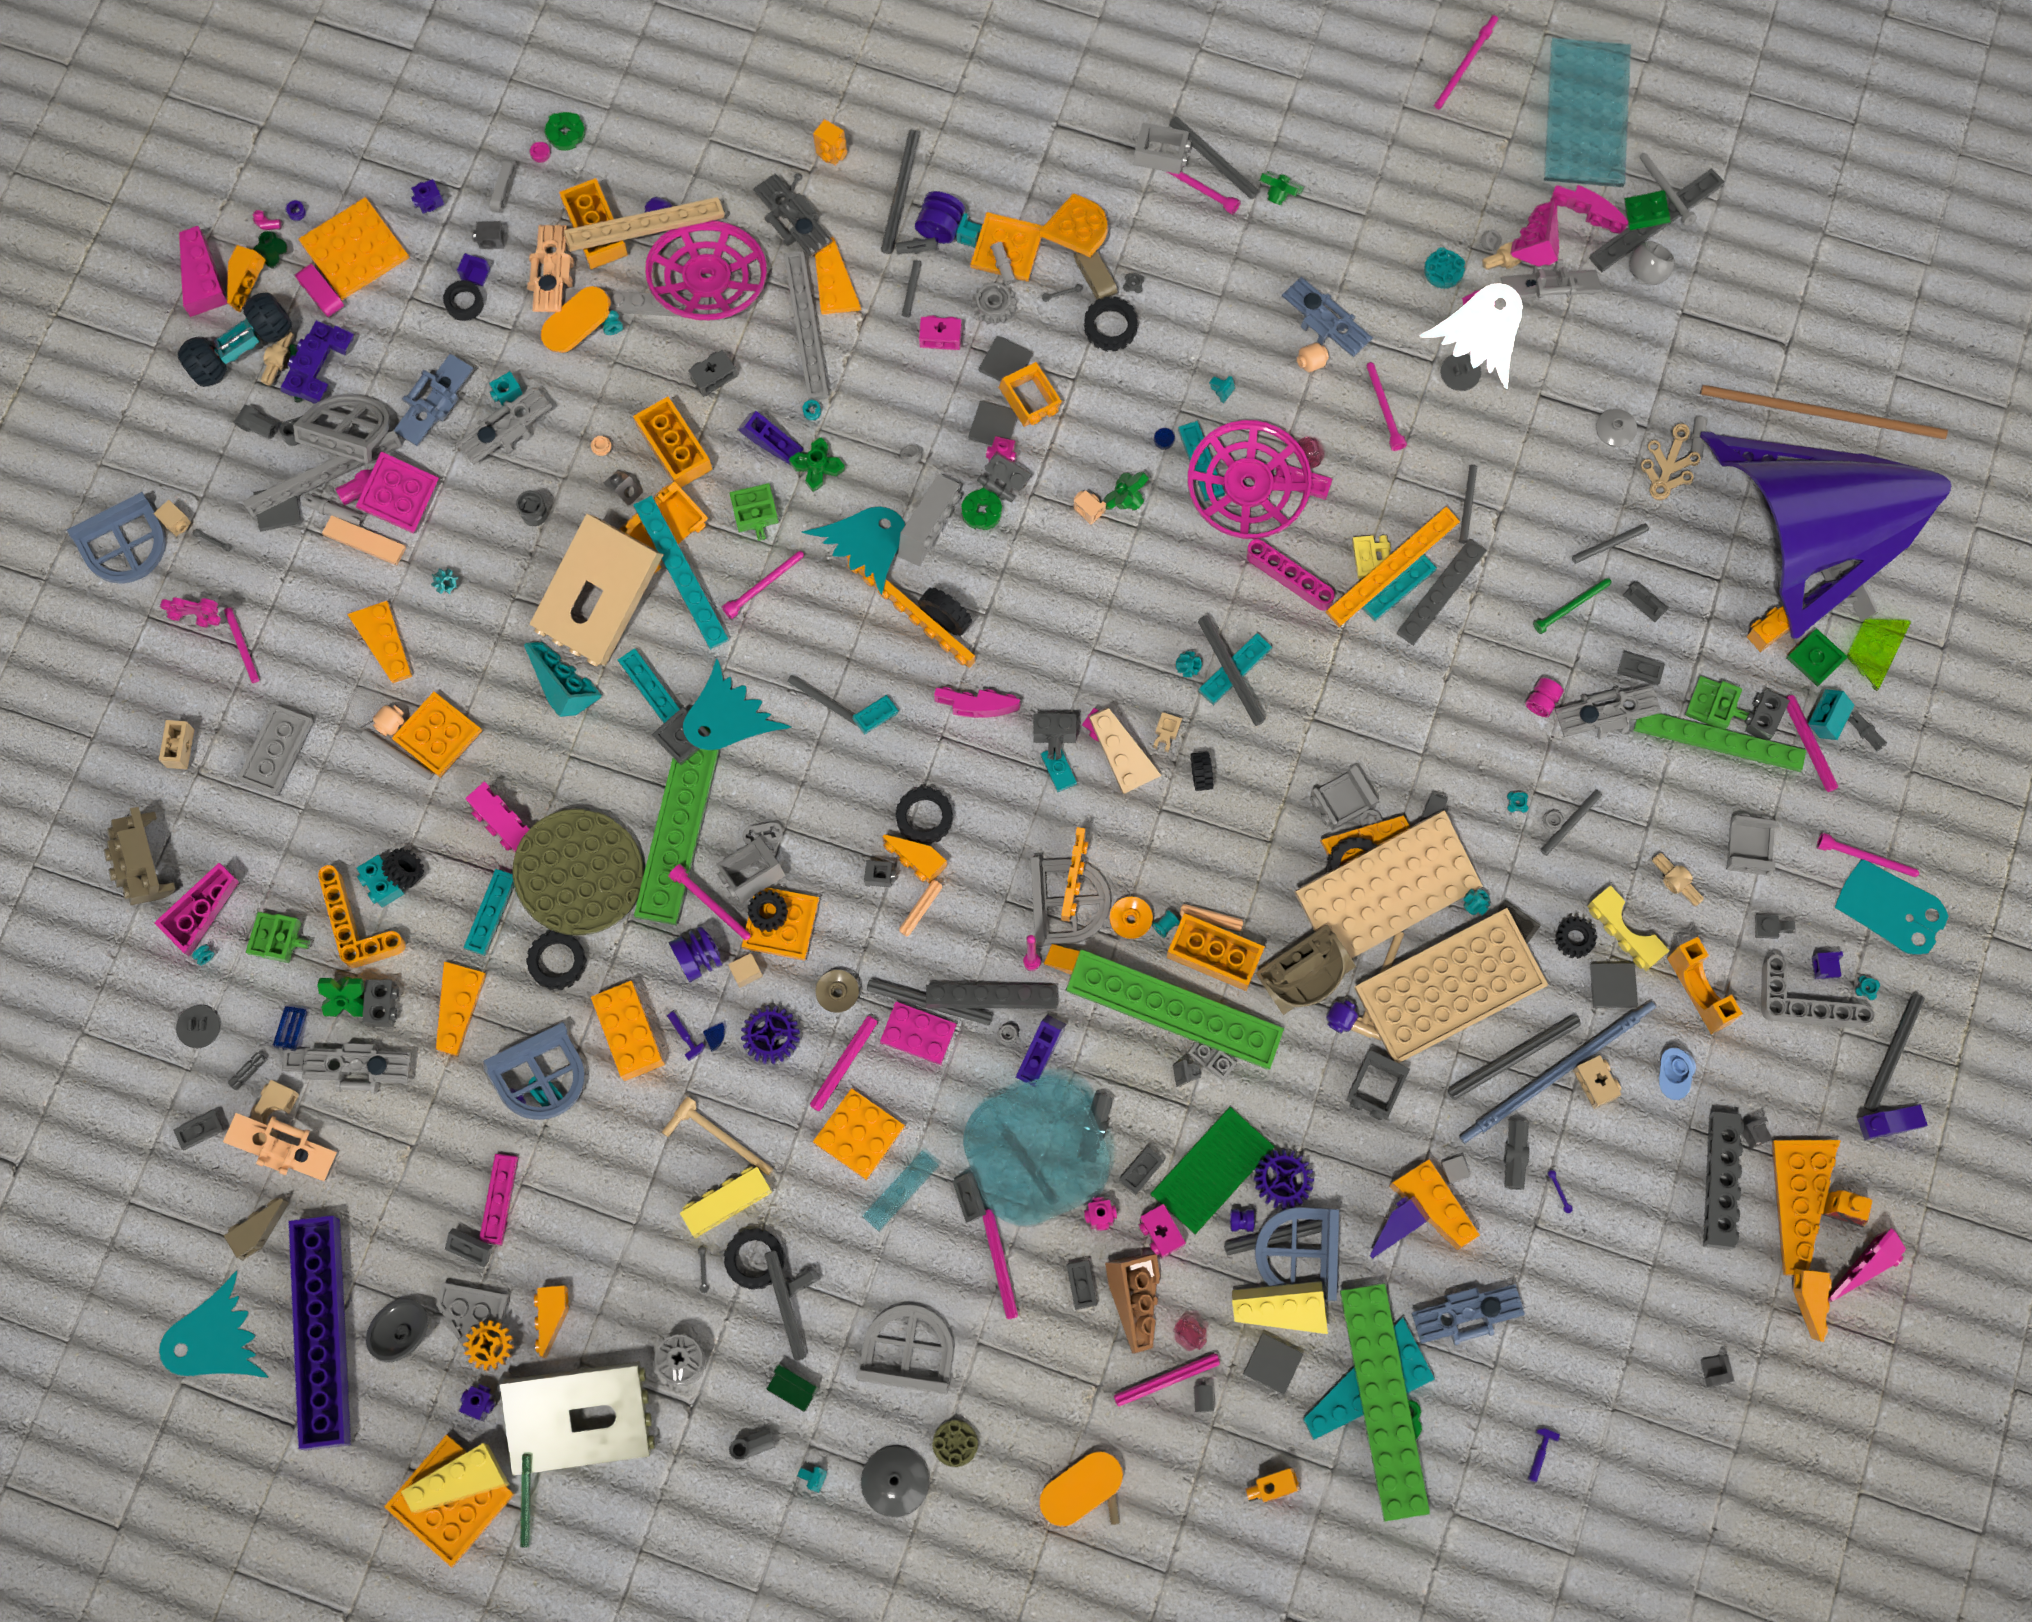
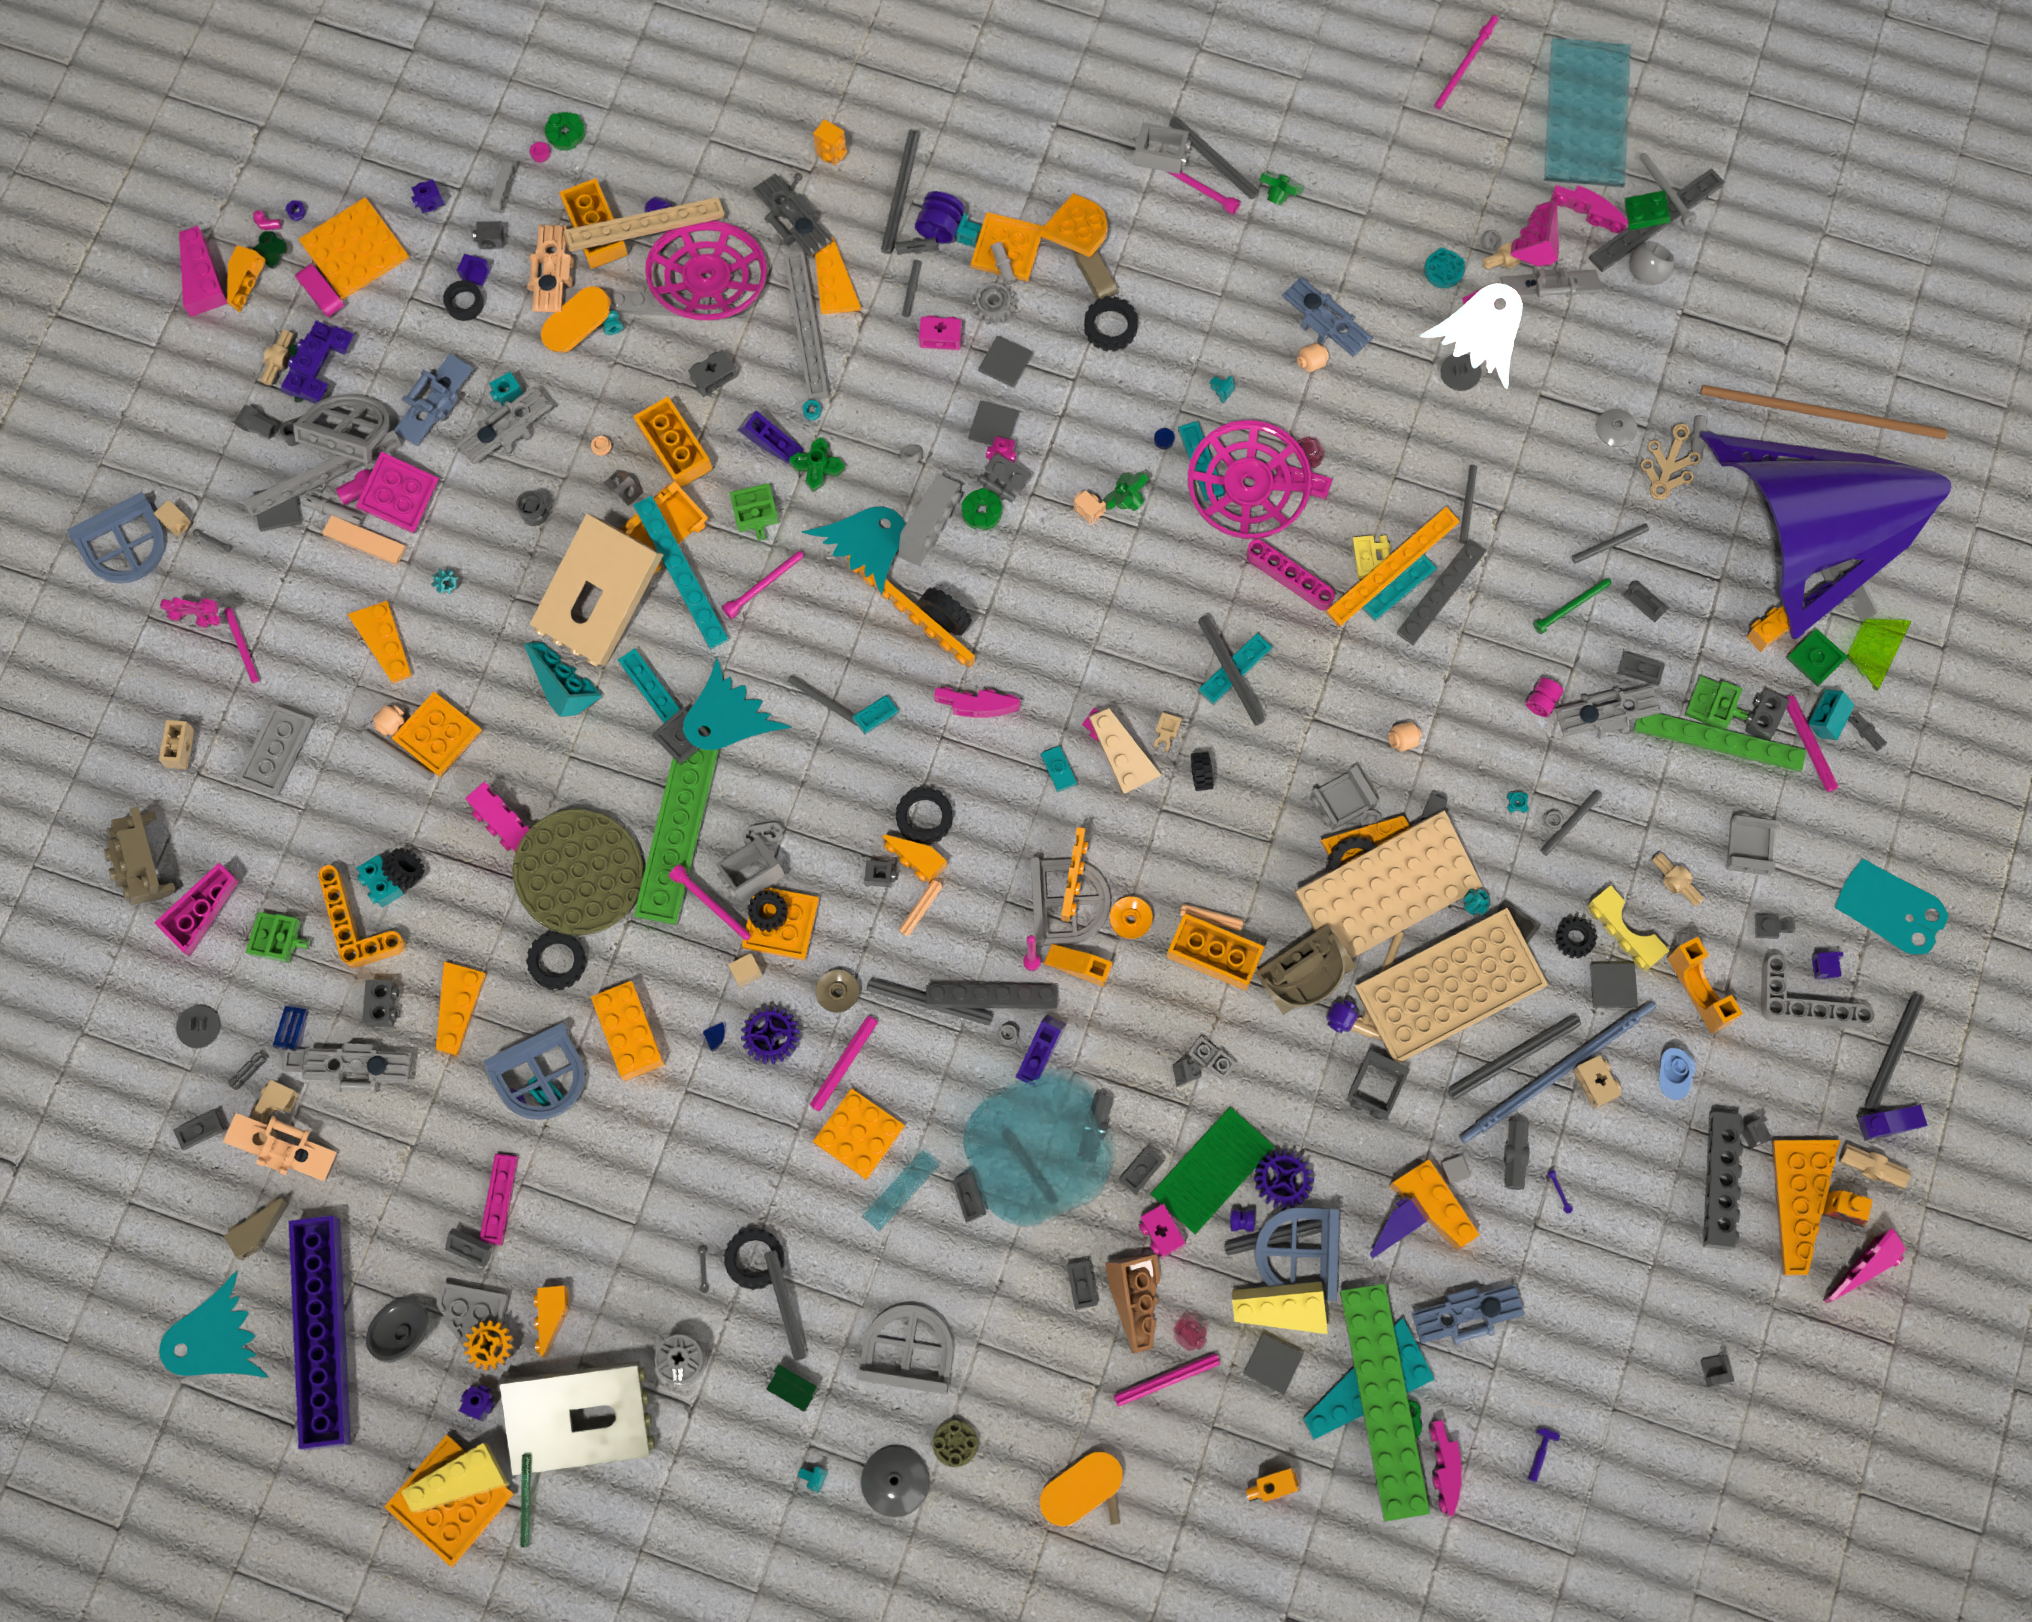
(203, 955): teal bush -> none
(208, 364): black plate -> none
(341, 995): green plant -> none
(489, 913): teal plate -> none
(688, 1110): tan bar -> none
(695, 953): dark purple wheel -> none
(695, 1050): dark purple piece -> none
(725, 1202): light yellow brick -> none
(754, 1445): dark grey piece -> none
(803, 1280): dark grey plate -> none
(918, 1033): dark pink plate -> none
(1000, 1265): dark pink axle -> none
(1028, 373): light orange window -> none
(1046, 297): dark grey hinge -> none
(1054, 730): dark grey brick -> none
(1100, 1222): dark pink brick -> none
(1133, 277): dark grey plate -> none
(1165, 924): teal bush -> none
(1174, 1009): bright green plate -> none
(1188, 664): teal gear -> none
(1203, 1398): dark grey piece -> none
(1397, 441): dark pink piece -> none
(1404, 736): none -> light nougat head
(1449, 1477): none -> dark pink slope
(1812, 1297): light orange slope -> none
(1826, 842): dark pink piece -> none
(1871, 983): teal plate -> none
(1875, 1166): none -> tan piece

